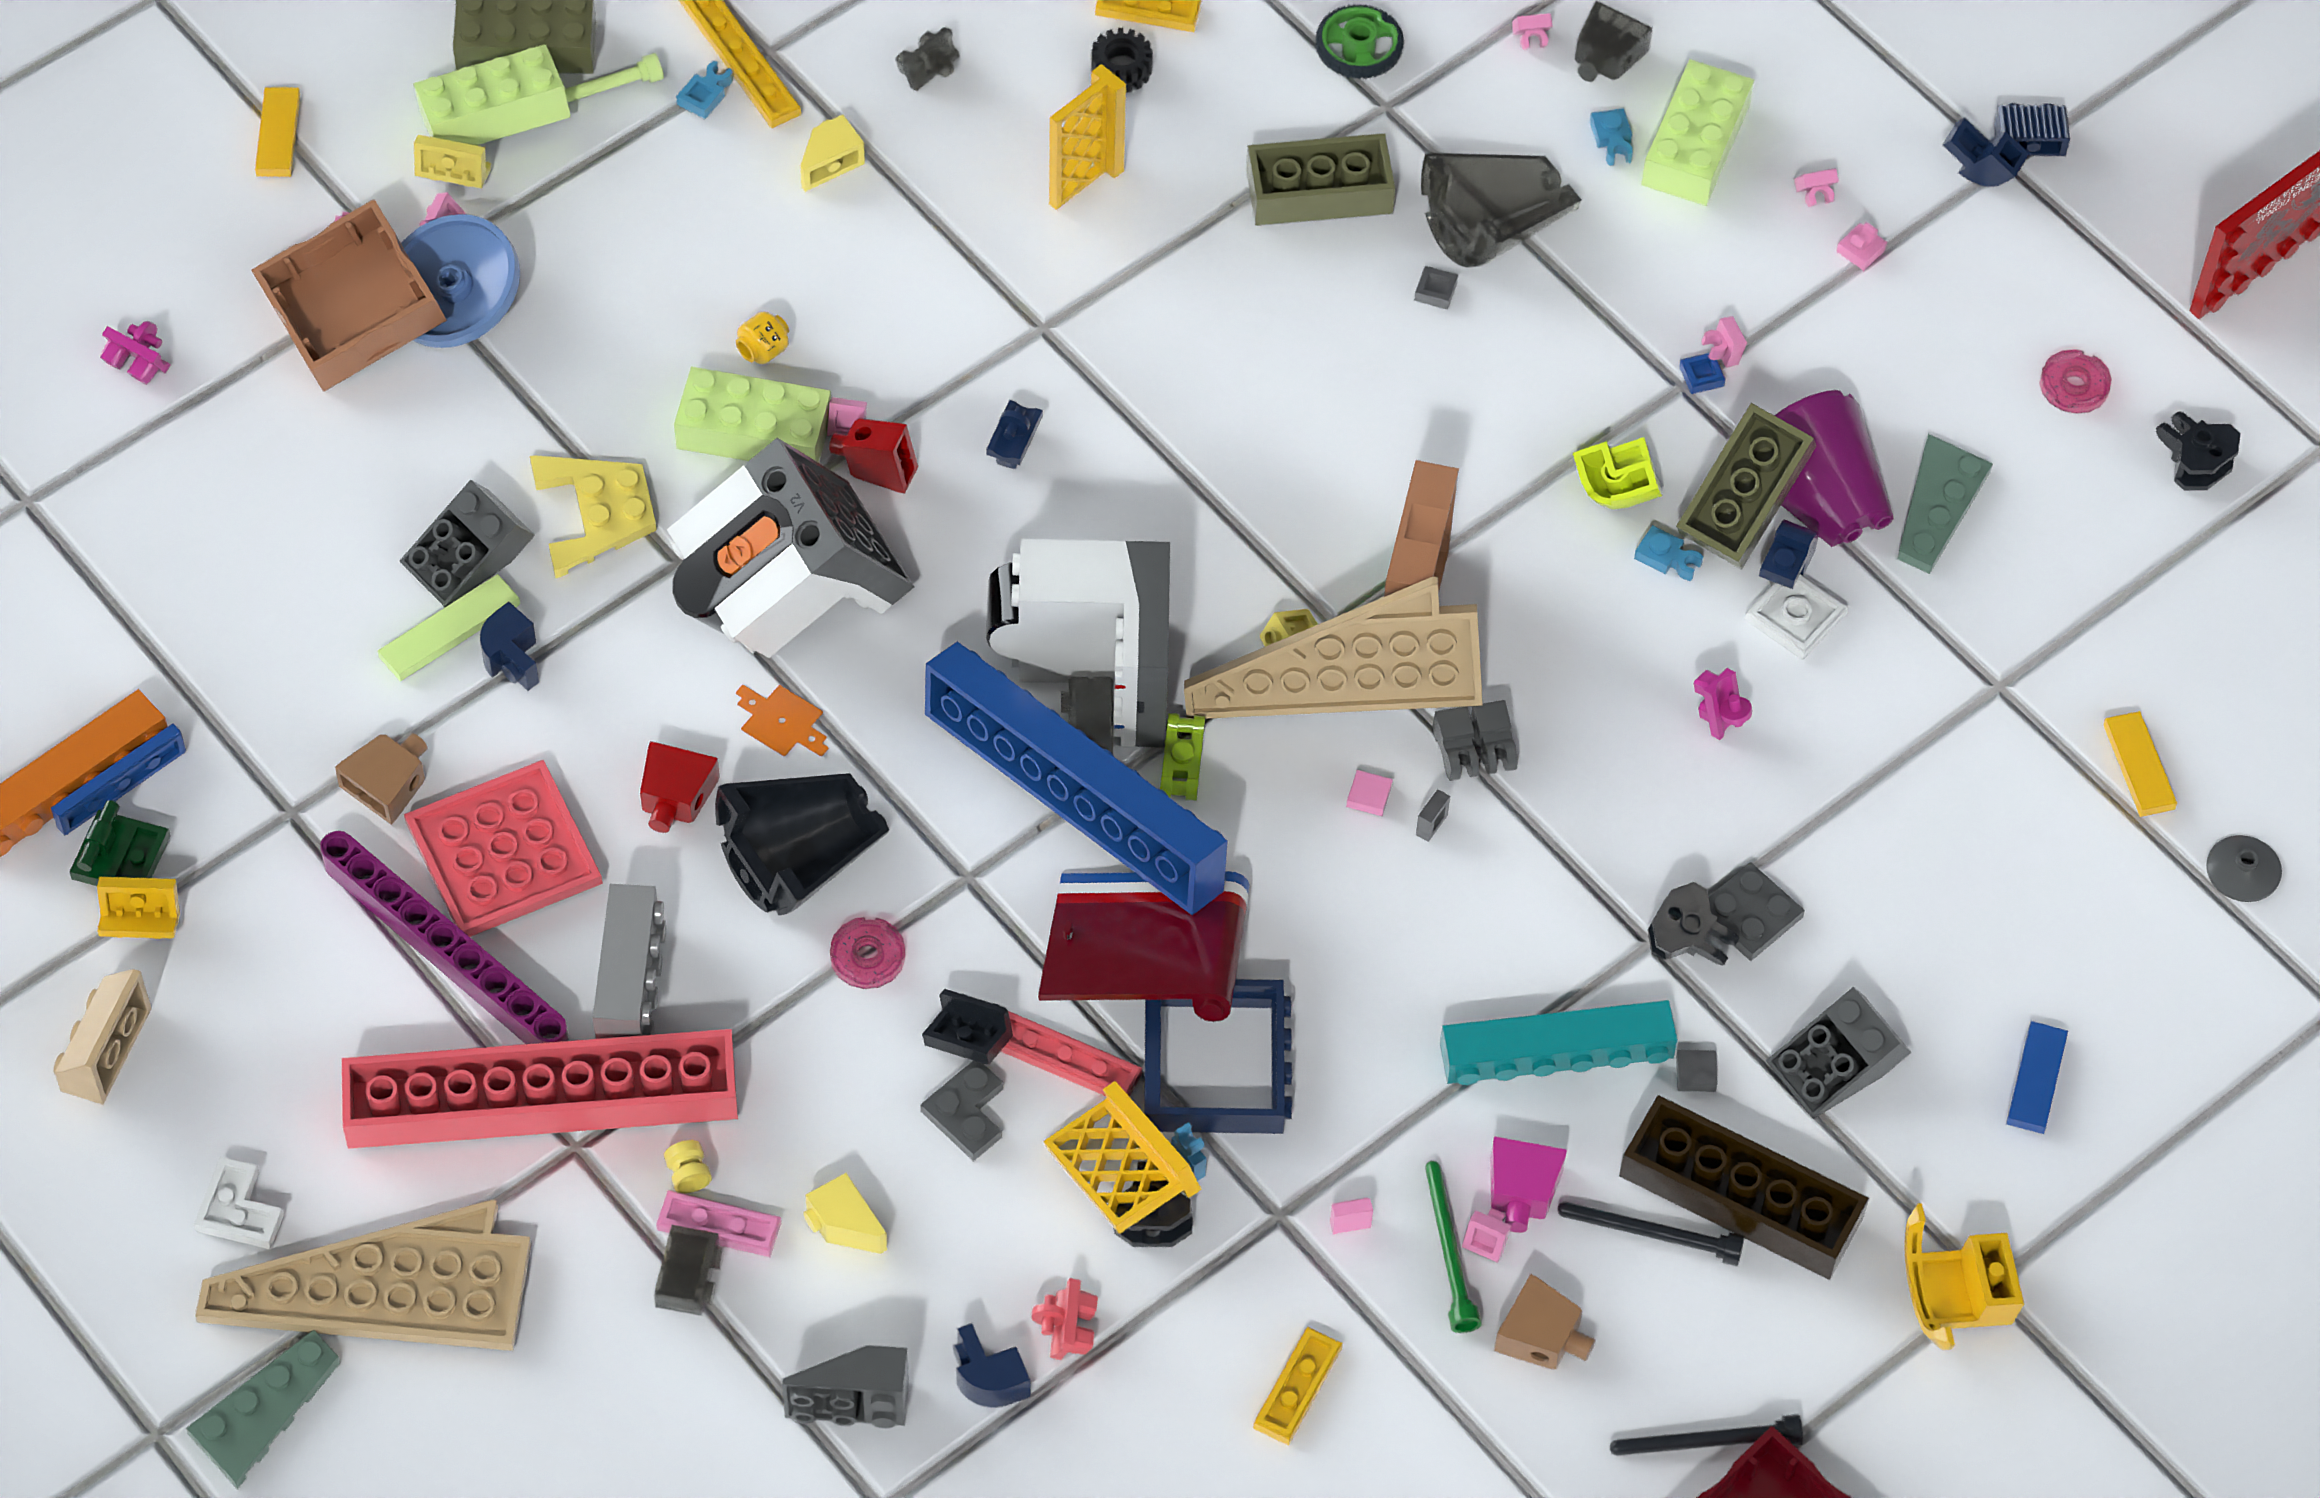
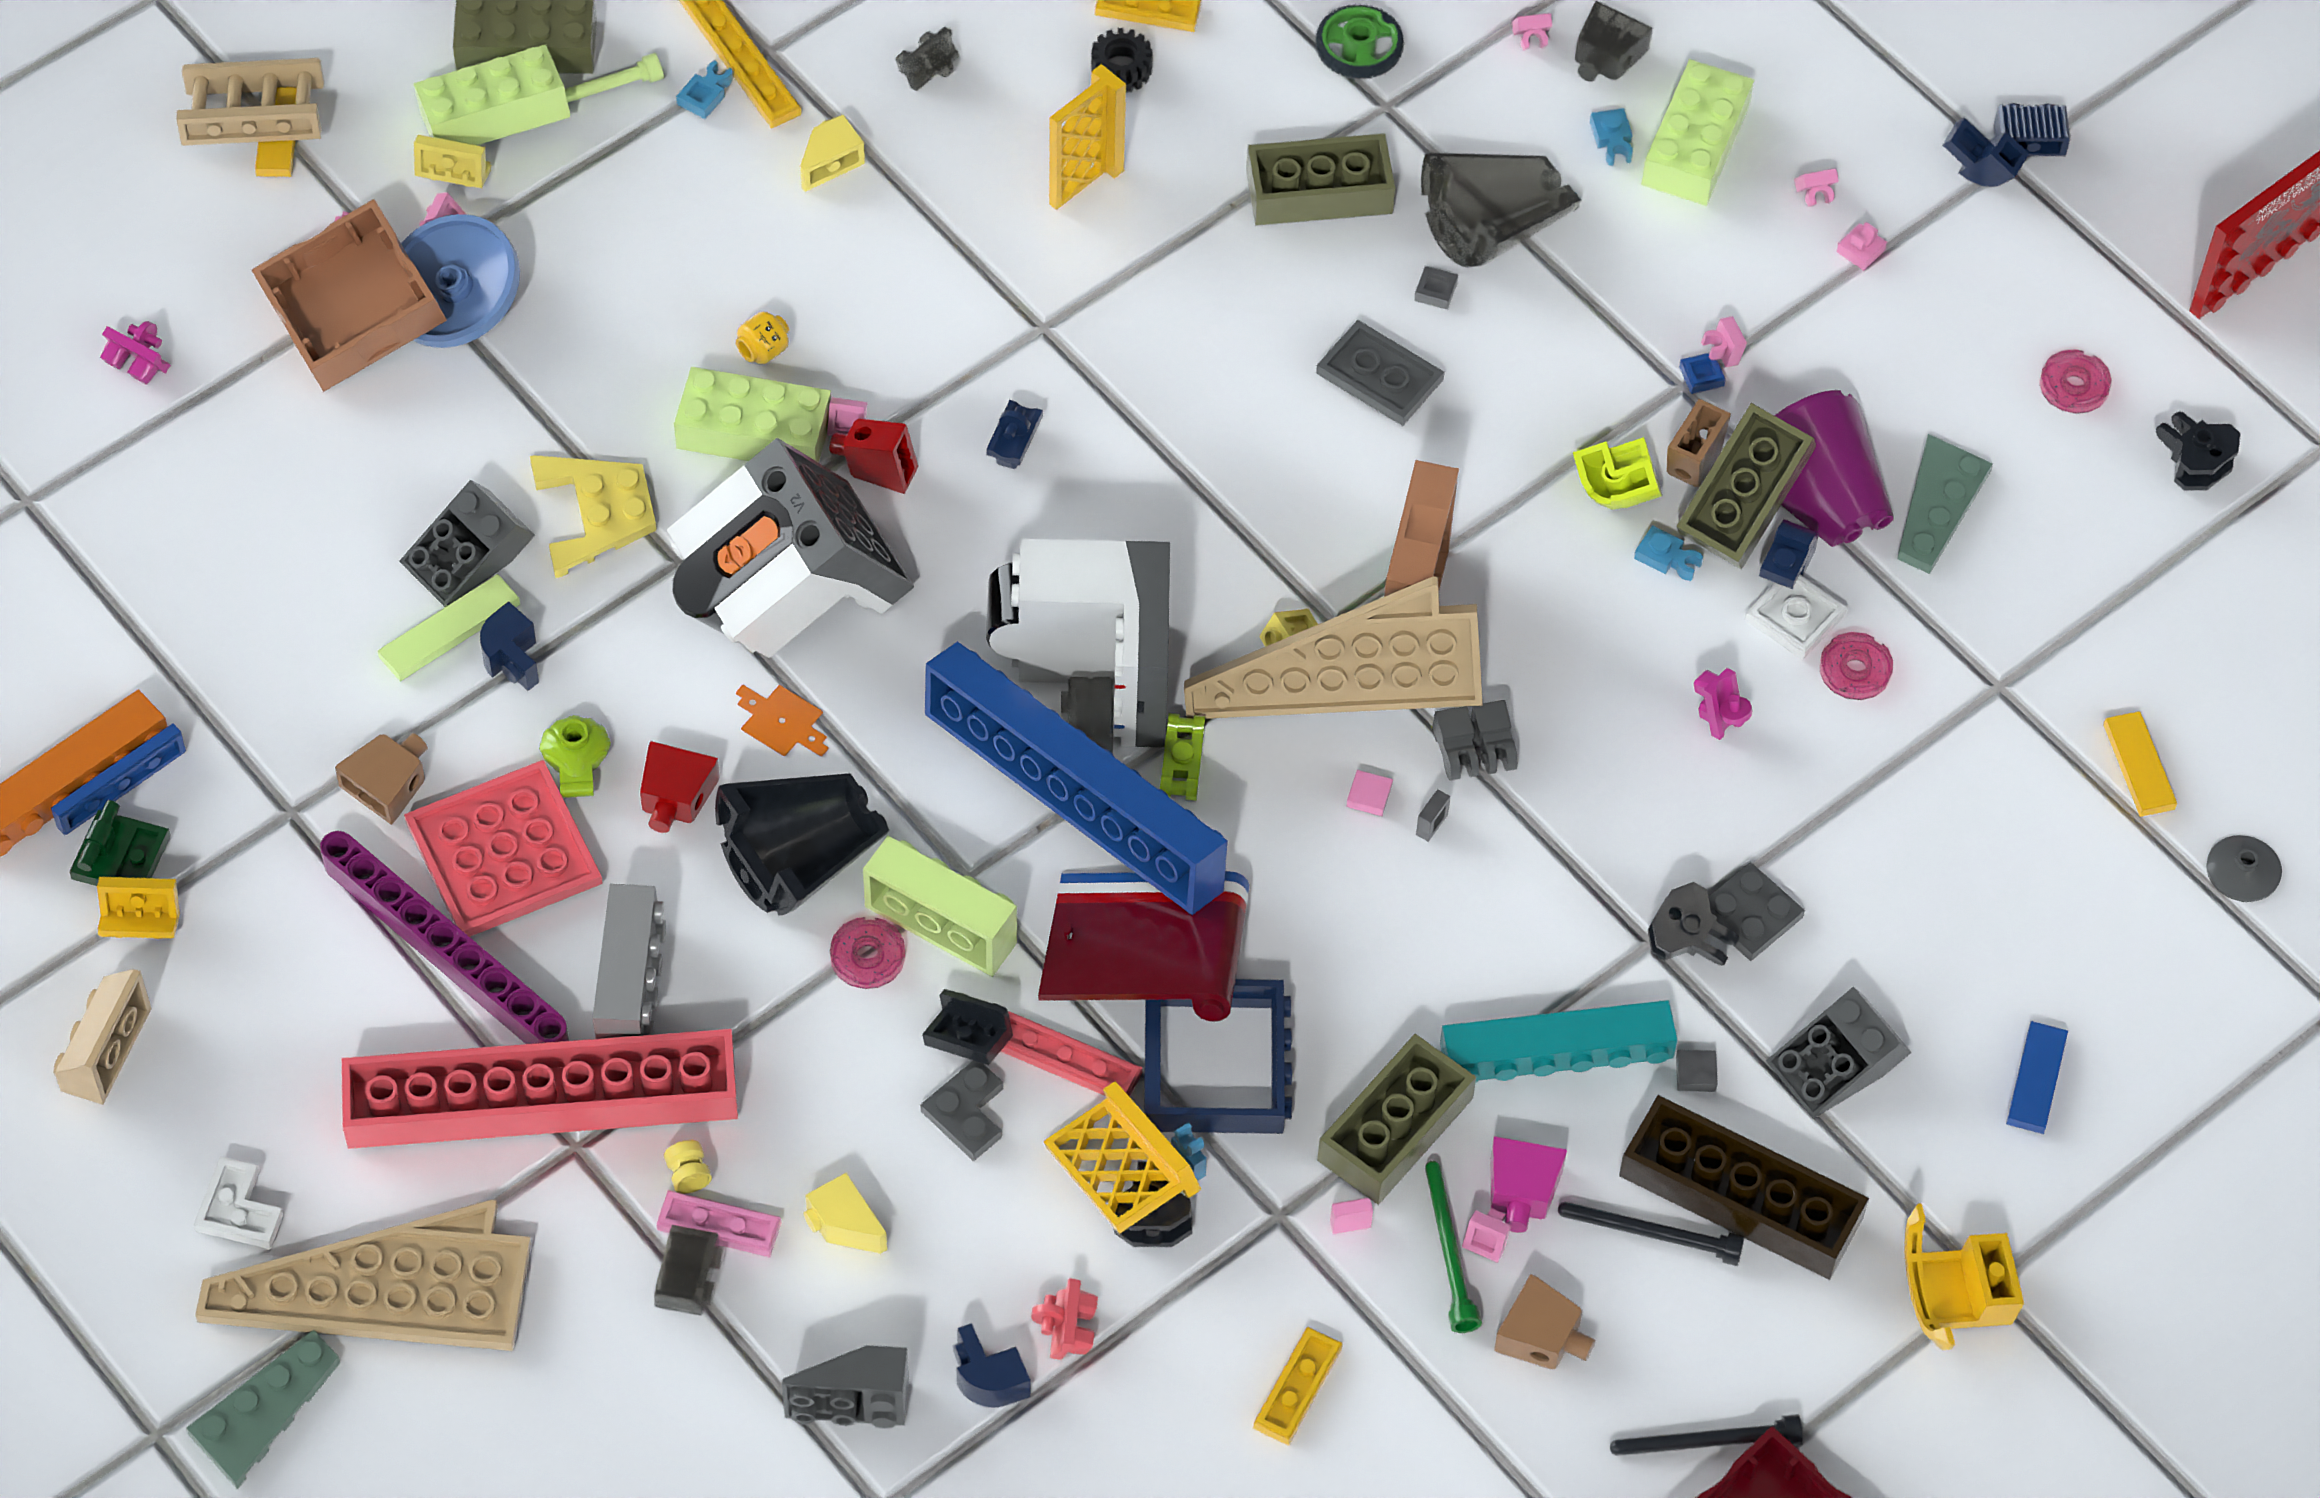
(251, 123): none -> tan fence
(575, 750): none -> lime animal
(940, 905): none -> yellowish green brick
(1380, 372): none -> dark grey plate
(1396, 1119): none -> olive brick
(1691, 455): none -> medium nougat torso
(1853, 683): none -> clear pink tile

